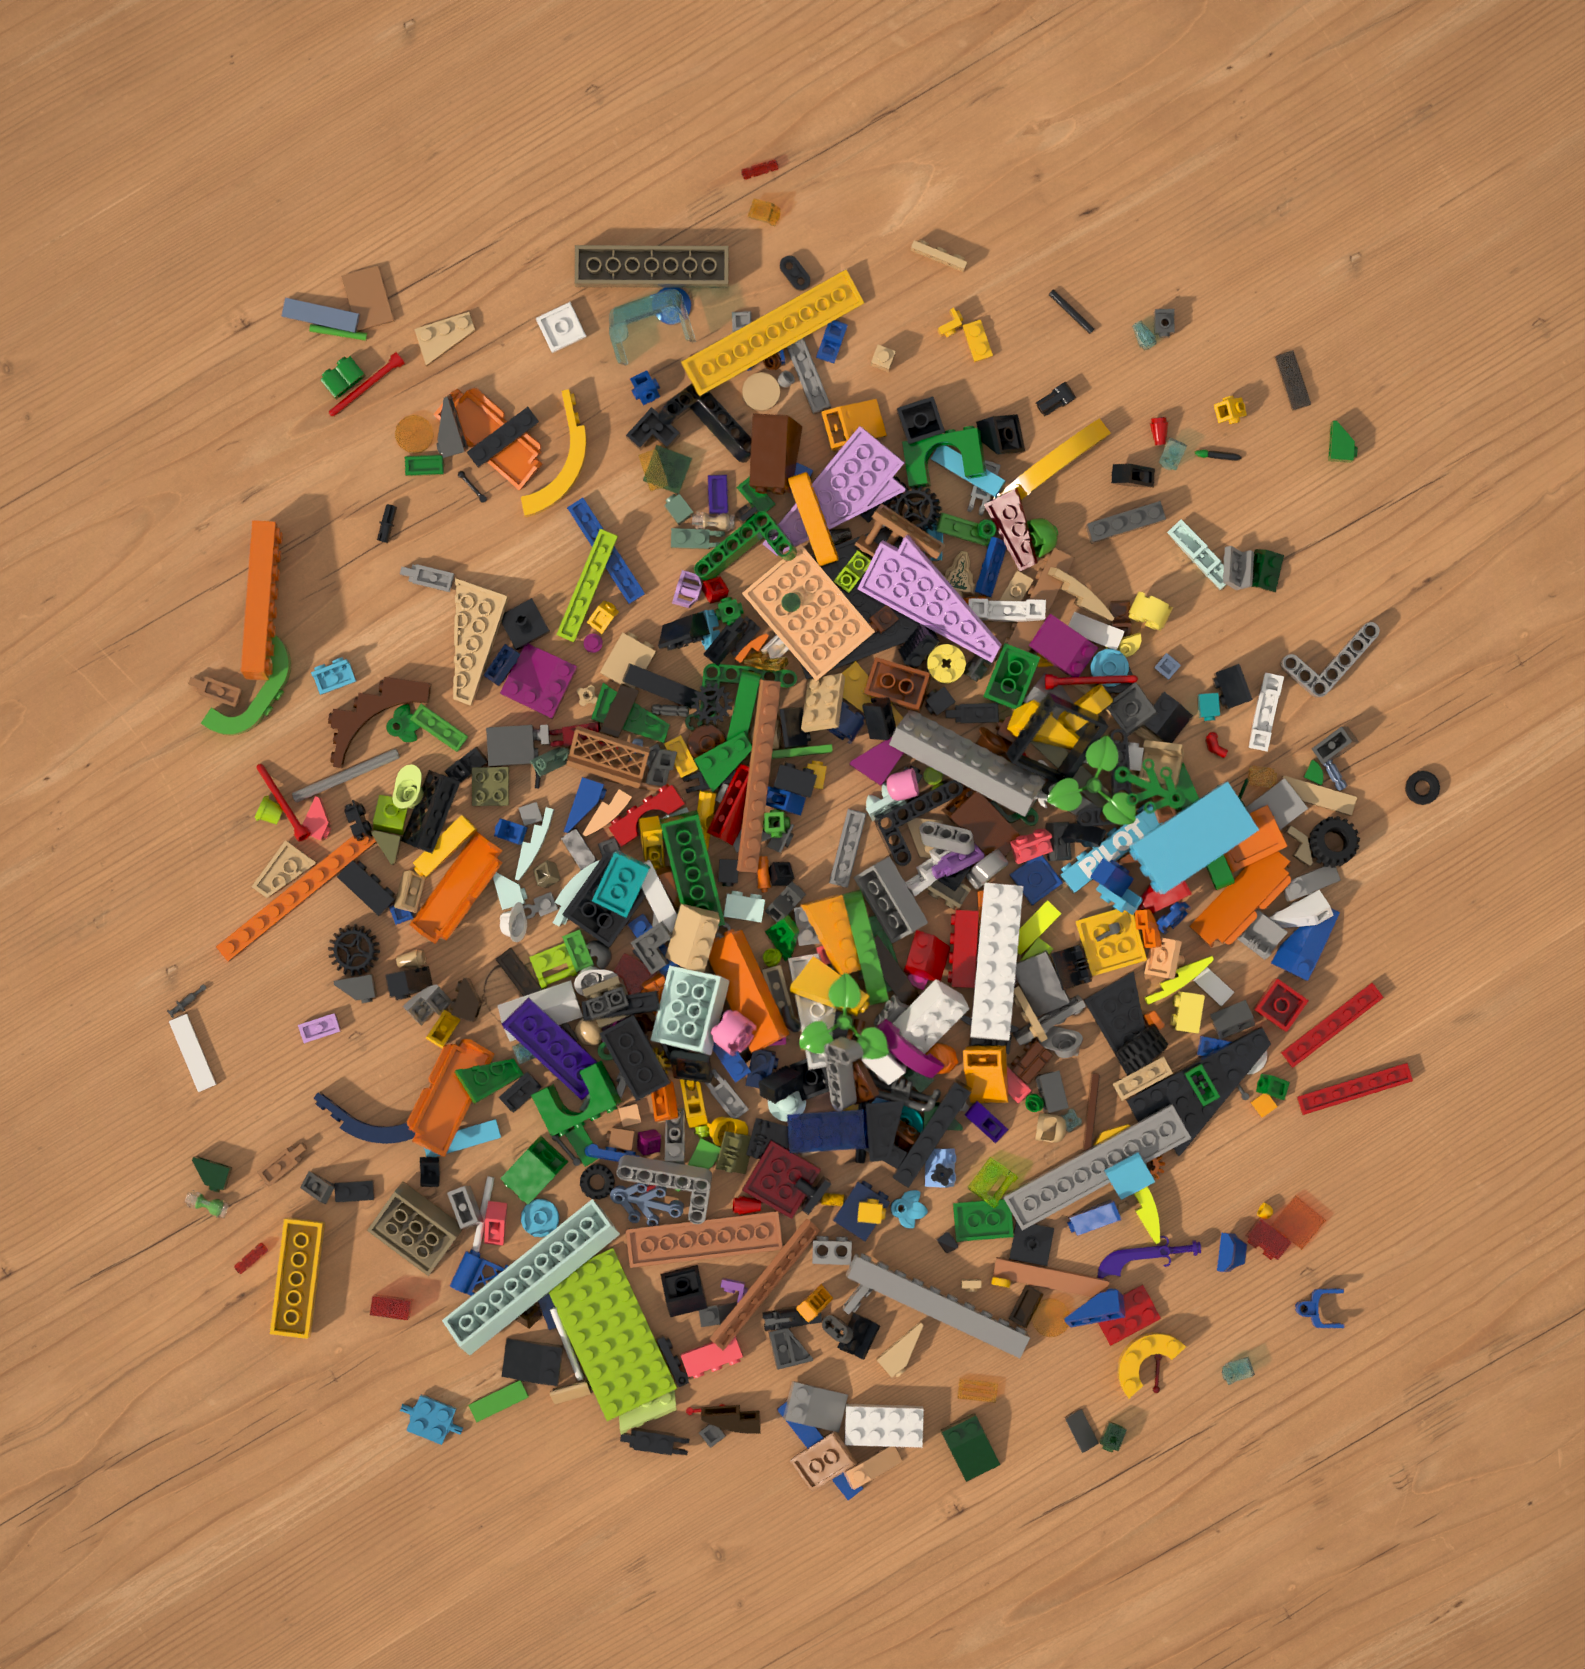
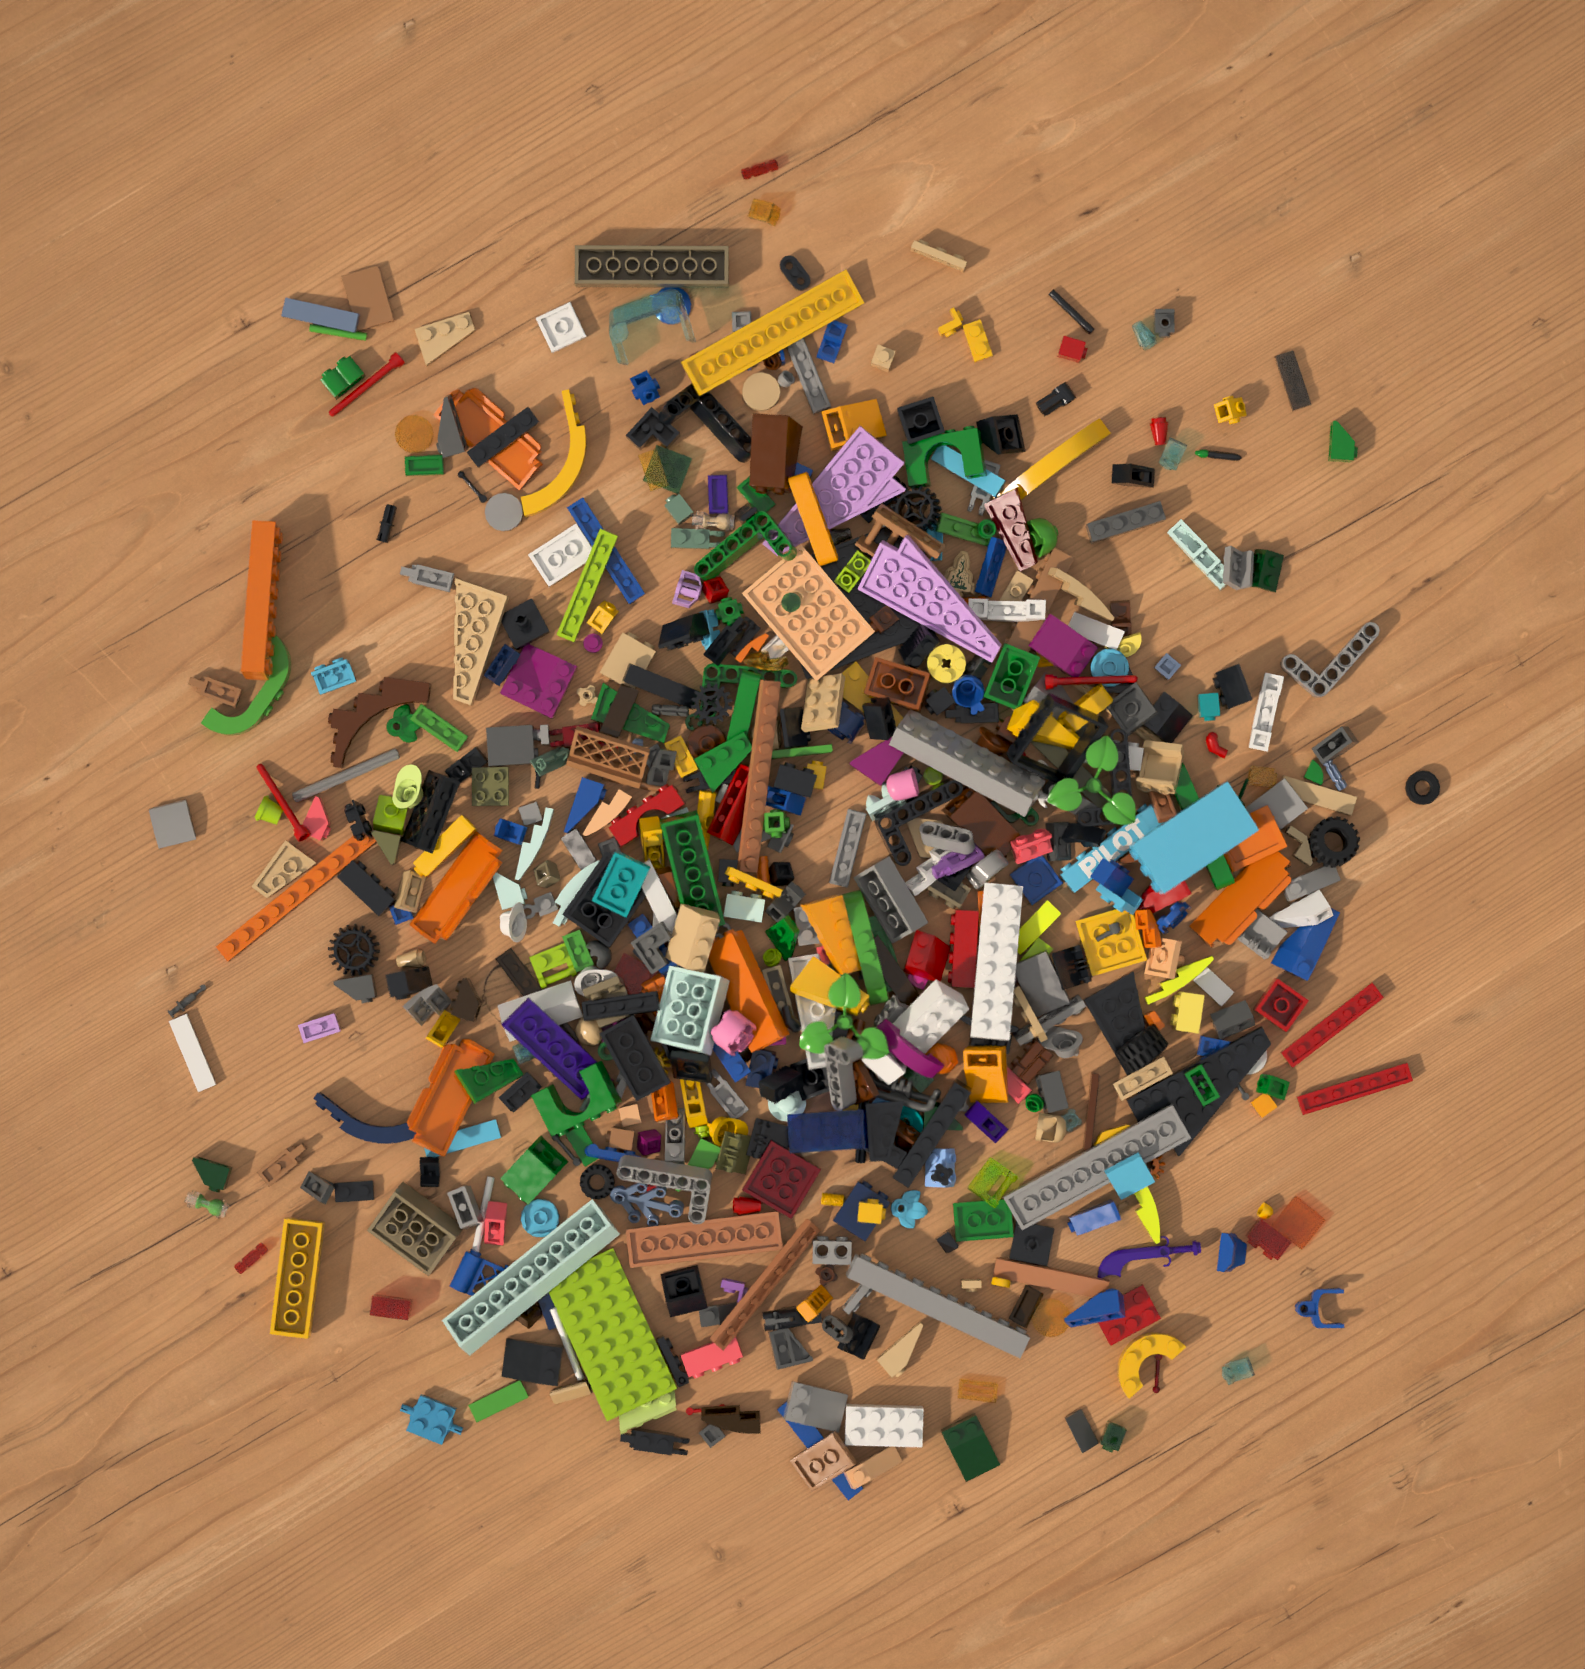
(172, 824): none -> light grey slope
(503, 512): none -> light grey tile
(561, 555): none -> white plate
(607, 1003): dark grey slope -> none
(752, 883): none -> yellow plate
(813, 1193): black tile -> none
(831, 1275): none -> reddish brown plate
(969, 692): none -> blue hat
(1072, 349): none -> red brick
(1150, 610): light yellow brick -> none
(1152, 788): green plant -> none

